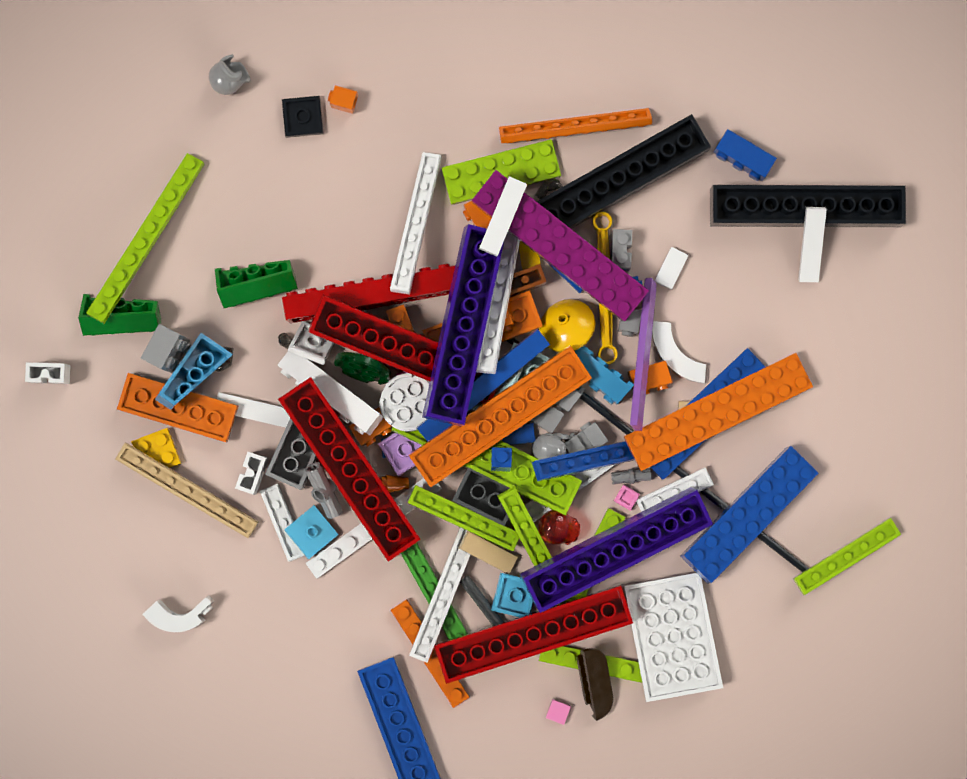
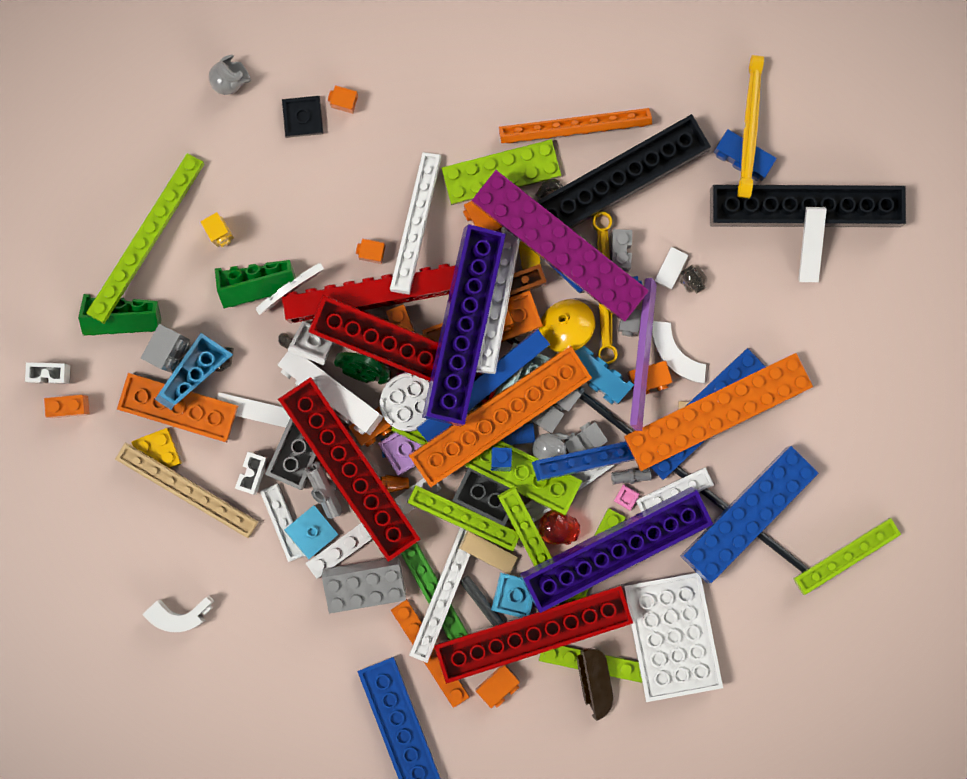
(66, 406): none -> orange brick
(217, 230): none -> yellow brick
(289, 287): none -> white tile
(363, 585): none -> light grey brick
(371, 251): none -> orange brick
(498, 686): none -> orange brick
(503, 216): white tile -> none
(558, 711): bright pink tile -> none
(693, 279): none -> clear smoke head
(751, 125): none -> yellow piece

